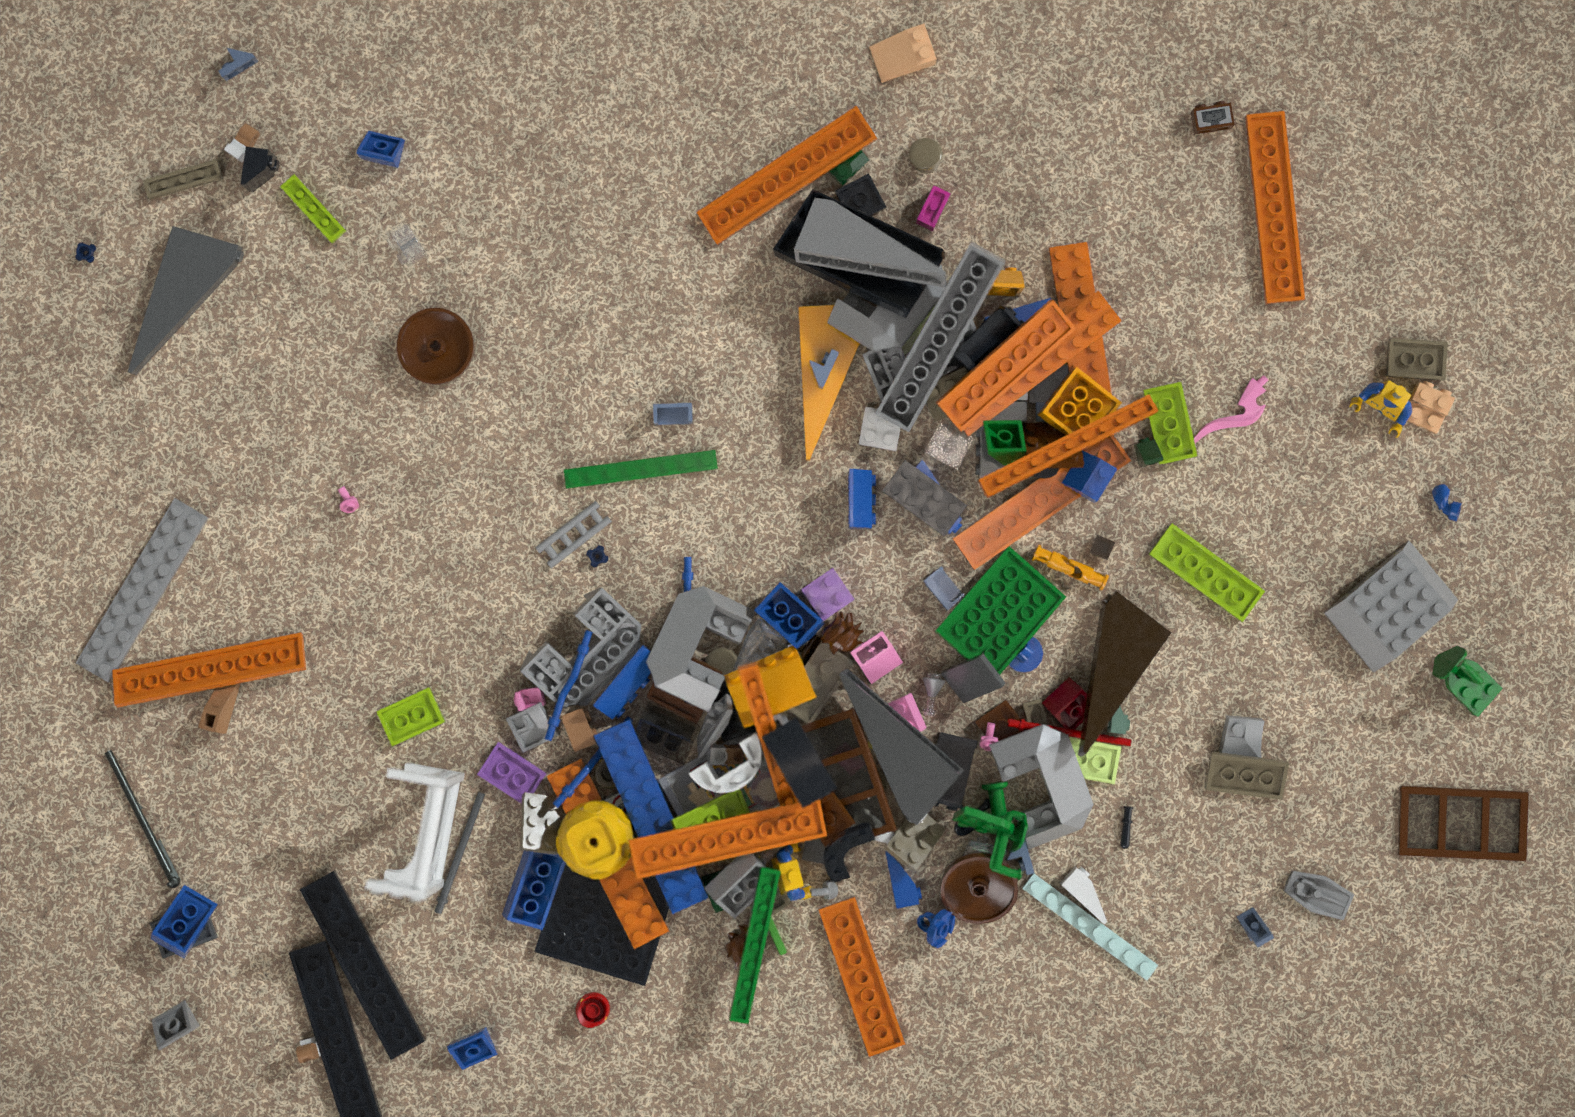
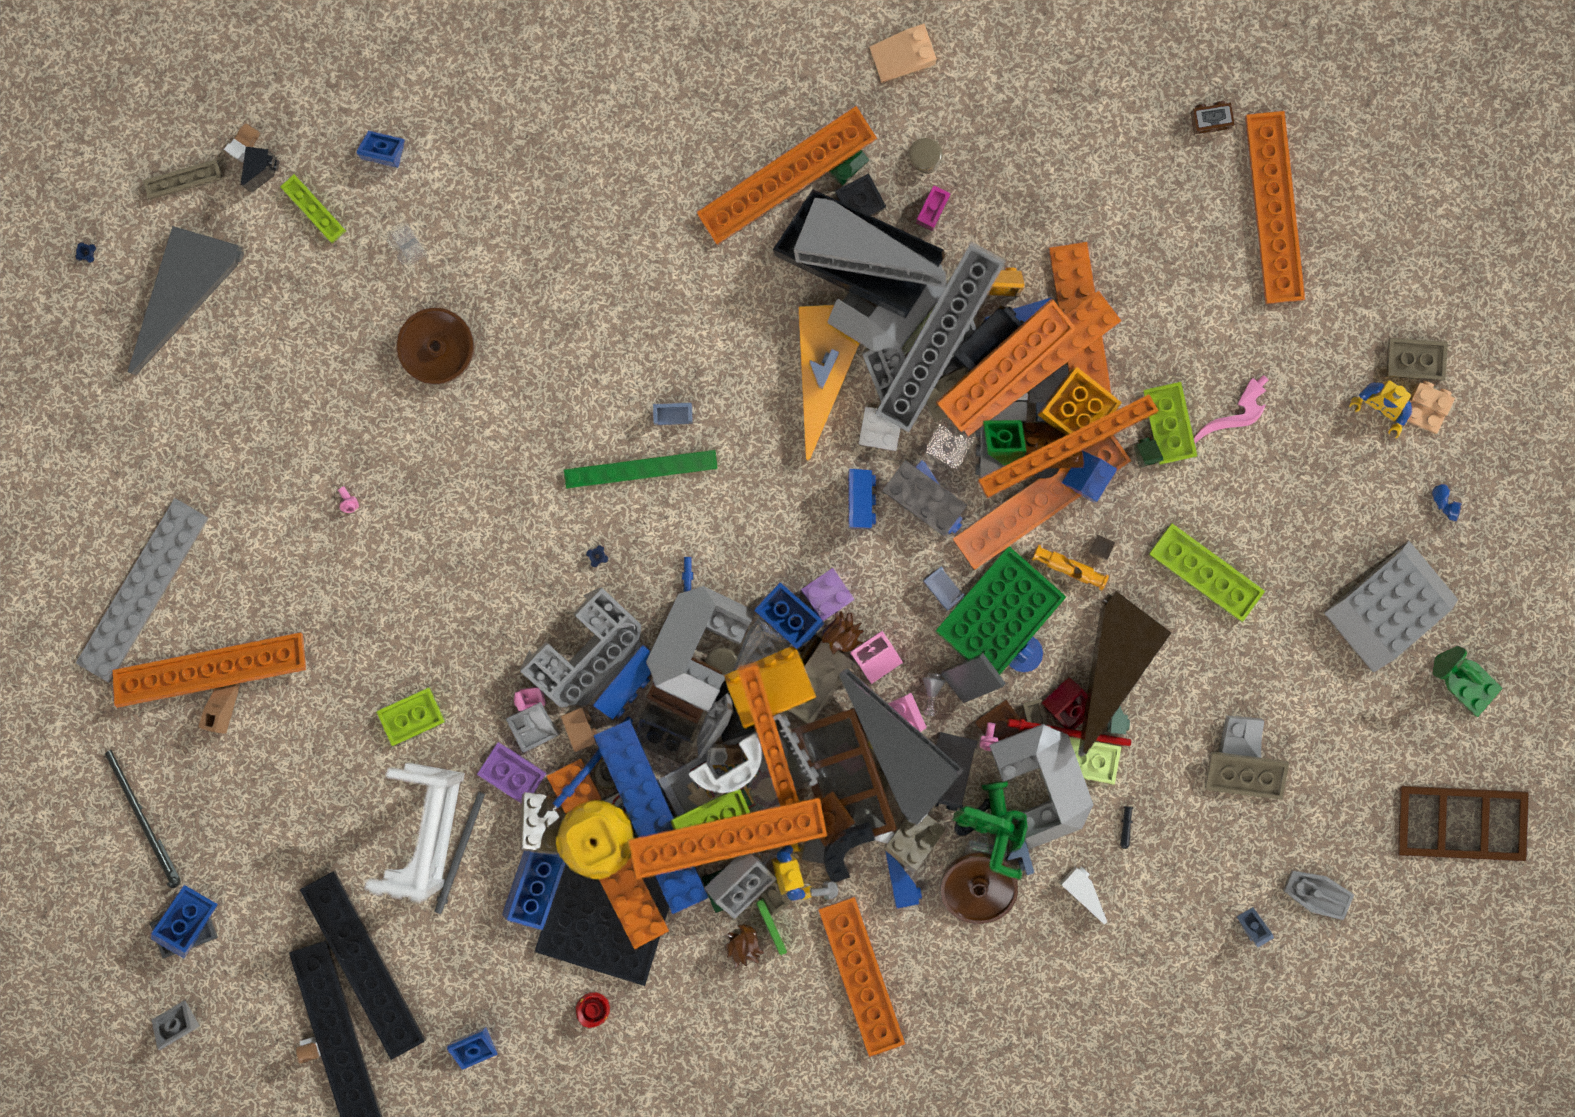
(241, 62): sand blue slope -> none
(561, 533): light grey bar -> none
(582, 650): blue bar -> none
(754, 945): green plate -> none
(799, 763): black slope -> none
(939, 926): blue tile -> none
(1090, 926): light aqua plate -> none

